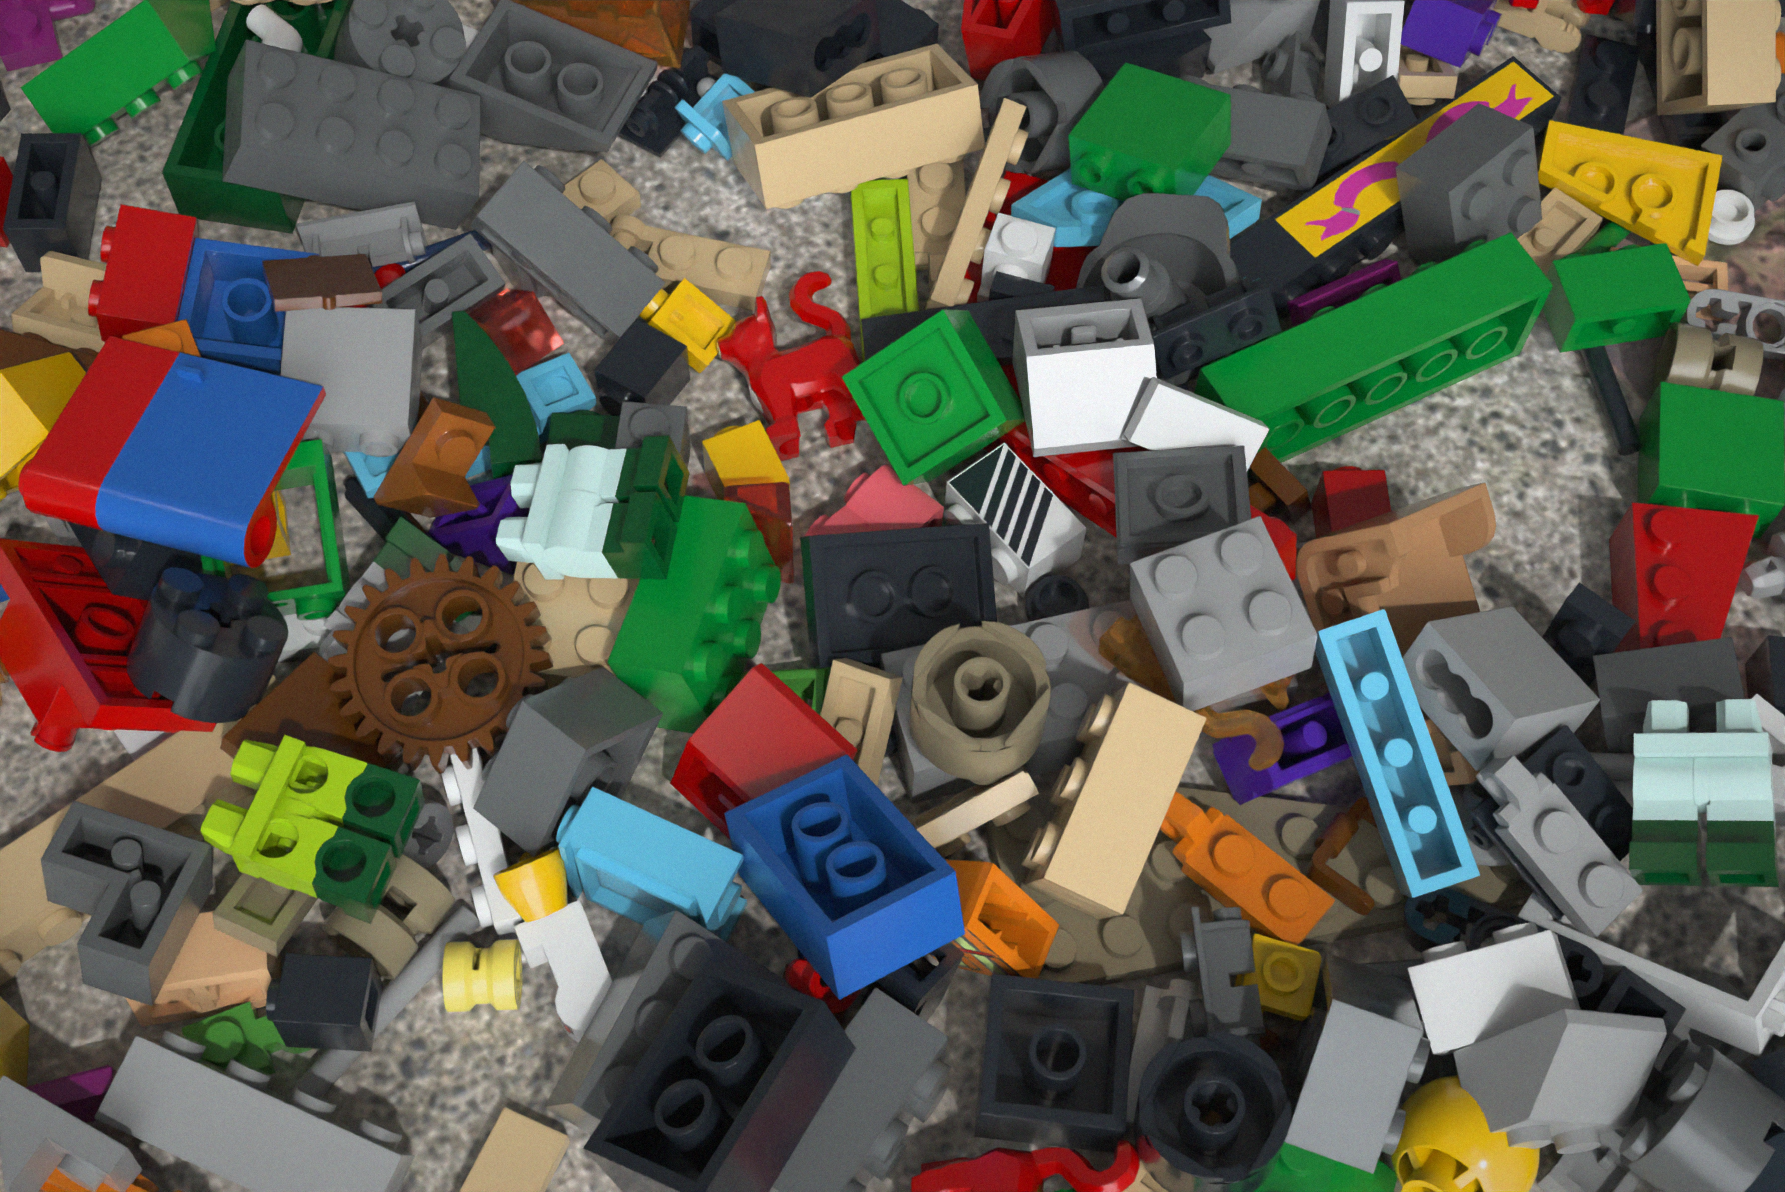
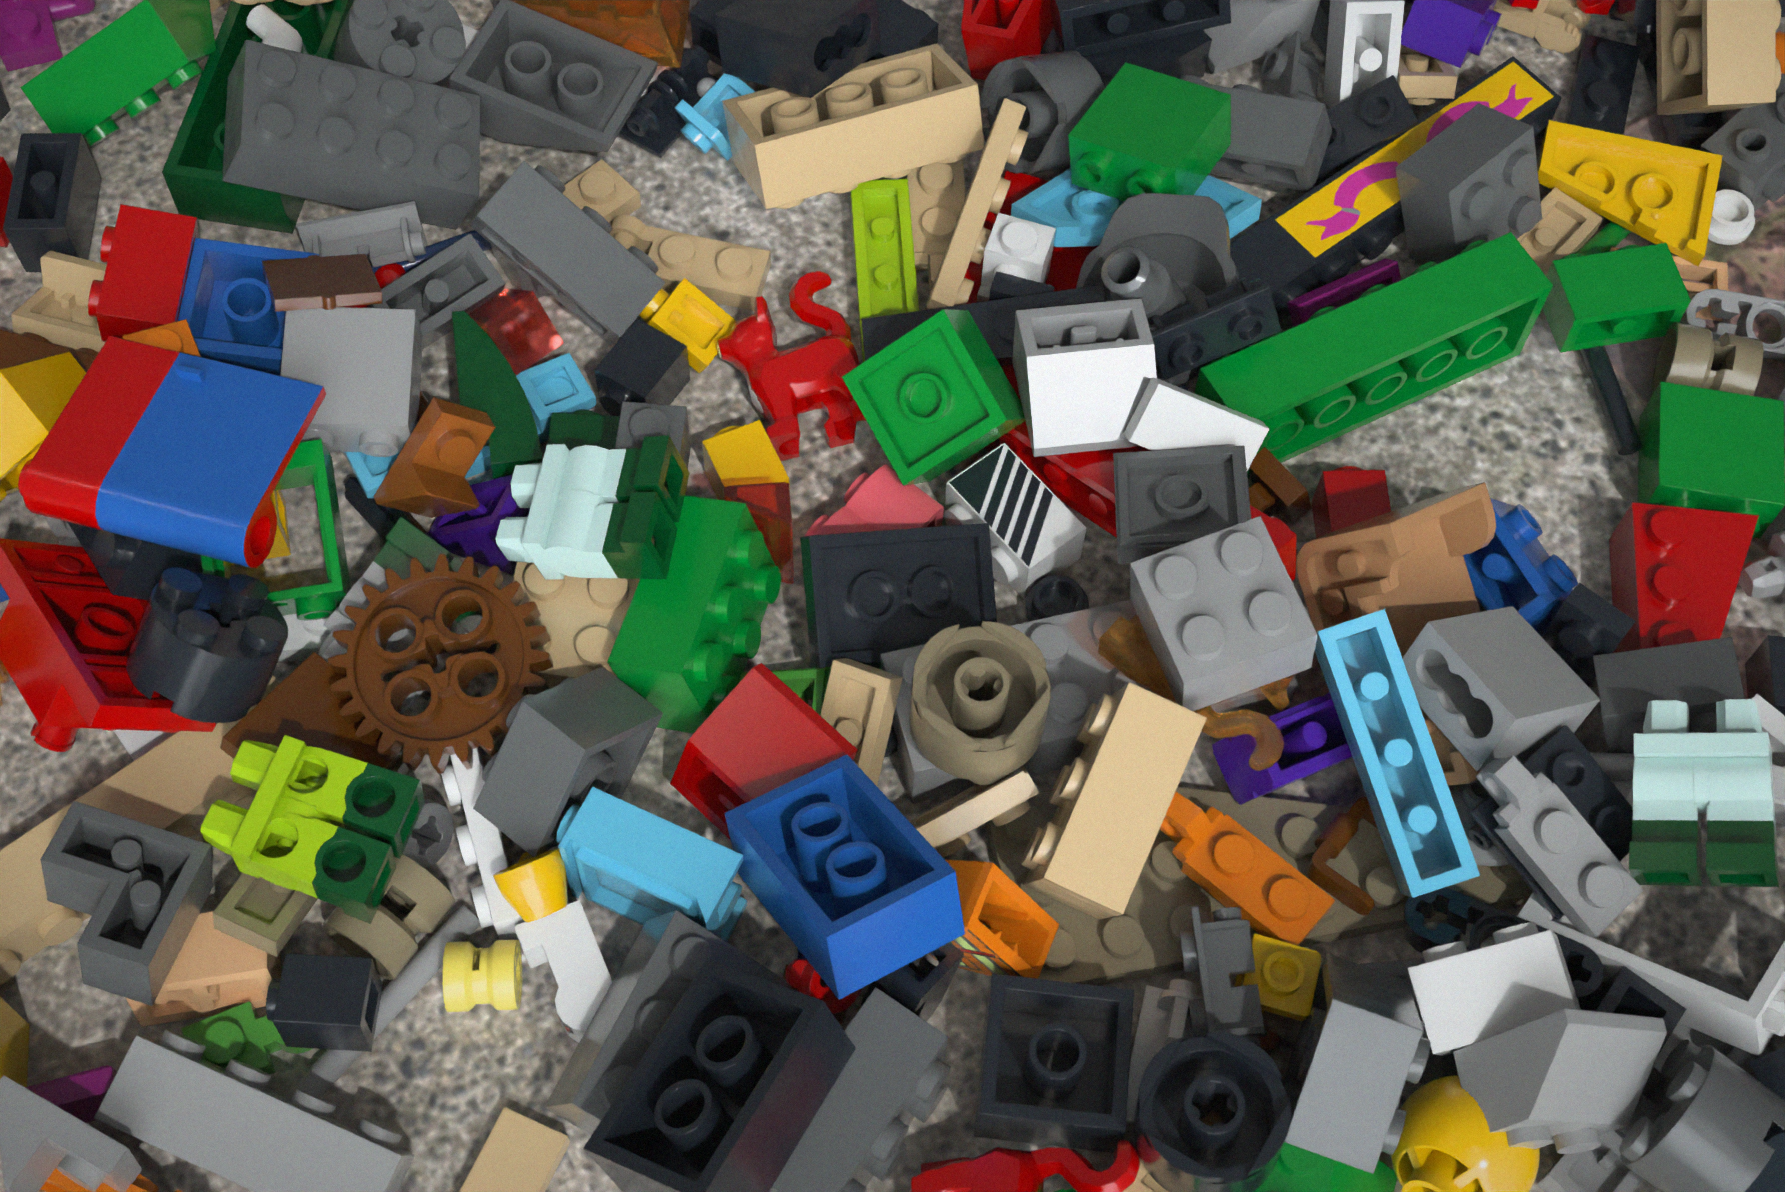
(1519, 570): none -> blue brick

